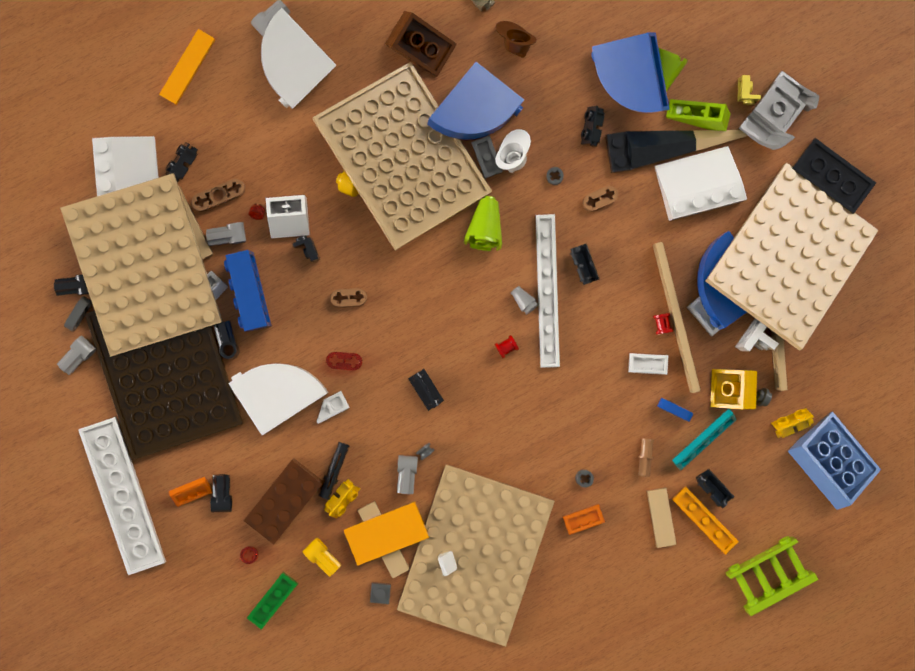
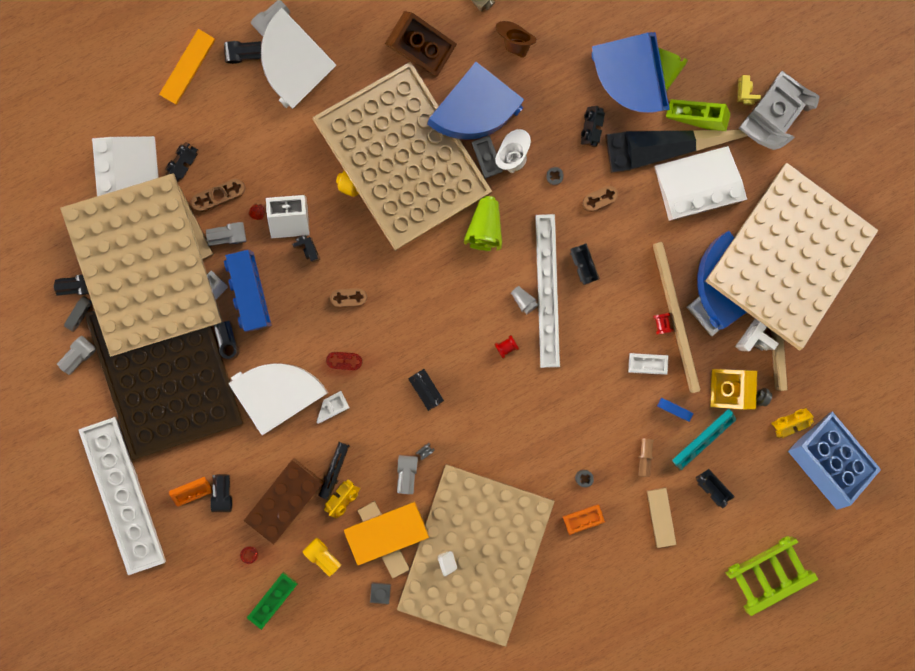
(236, 52): none -> black piece
(705, 520): light orange tile -> none
(834, 175): black plate -> none

